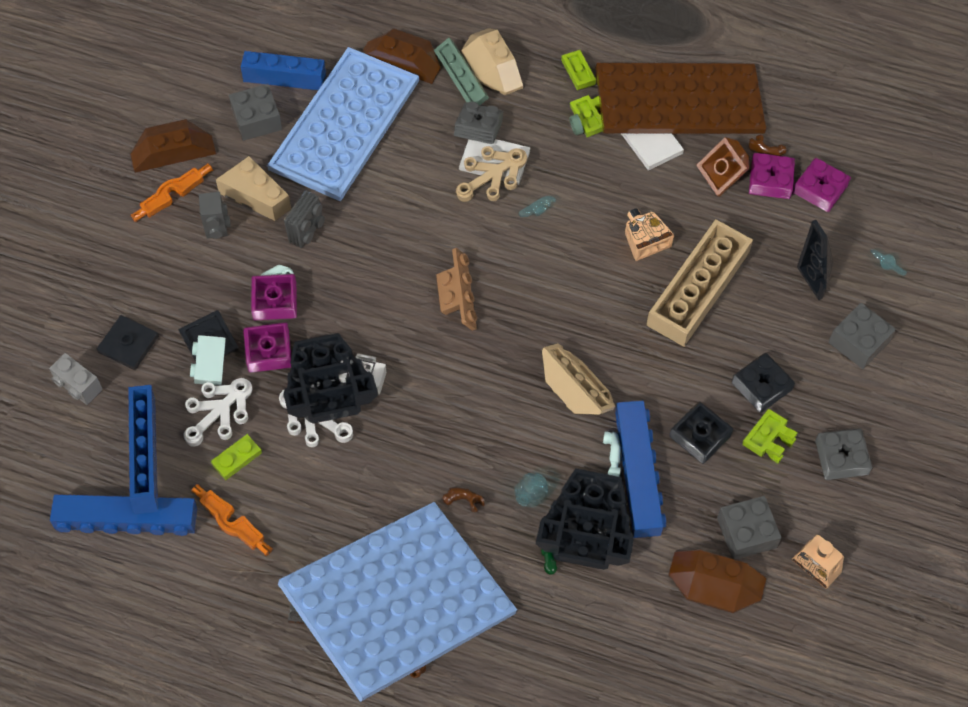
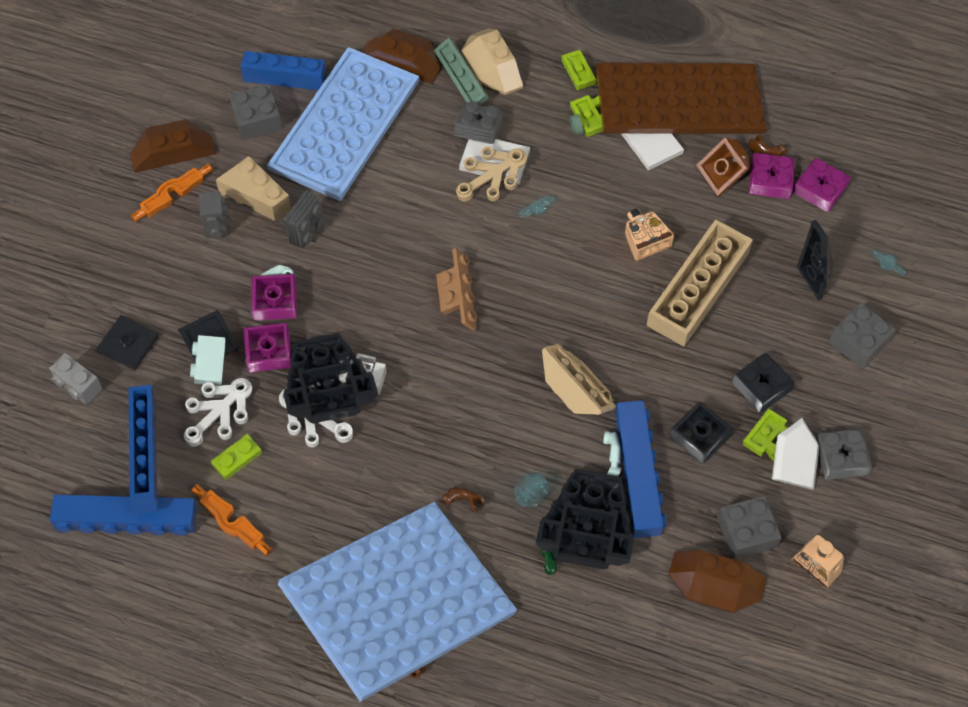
(796, 456): none -> white tile

